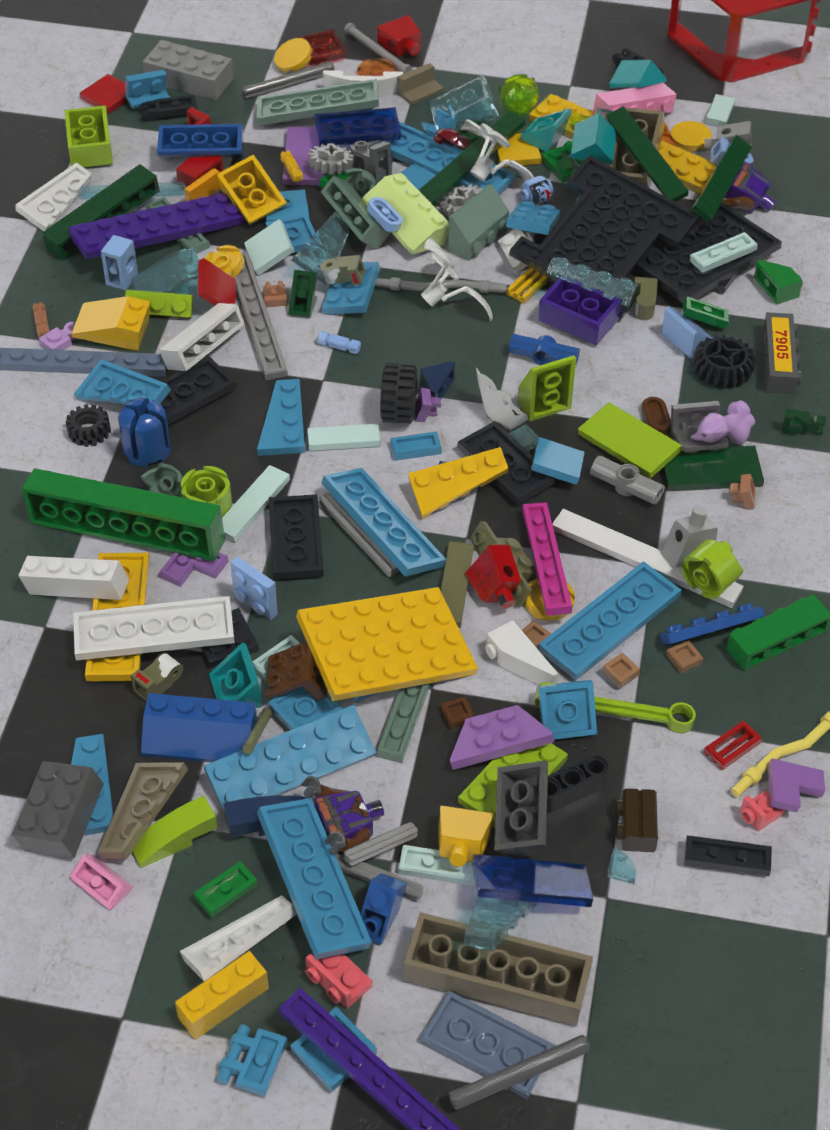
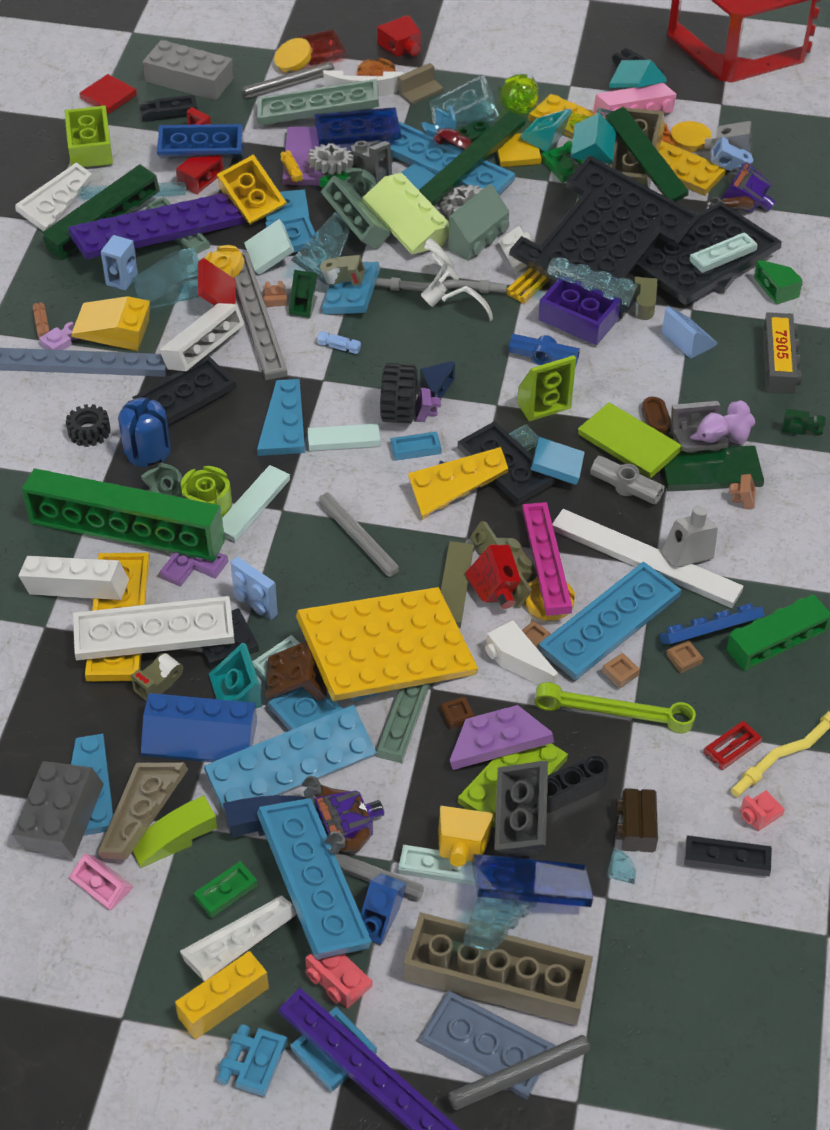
(119, 385): dark azure wing -> none
(145, 87): dark azure bracket -> none
(165, 303): lime plate -> none
(203, 186): light orange tile -> none
(257, 731): olive bar -> none
(295, 537): black plate -> none
(350, 29): light grey bar -> none
(380, 844): light grey axle -> none
(383, 521): dark azure plate -> none
(384, 214): light blue plate -> none
(484, 163): white plant -> none
(495, 405): white piece -> none
(533, 218): dark azure plate -> none
(537, 190): light blue head -> none
(568, 709): dark azure plate -> none
(705, 312): green plate -> none
(711, 568): lime brick -> none
(720, 110): light aqua tile -> none
(721, 178): dark green tile -> none
(724, 361): black gear -> none
(790, 779): medium lavender tile -> none

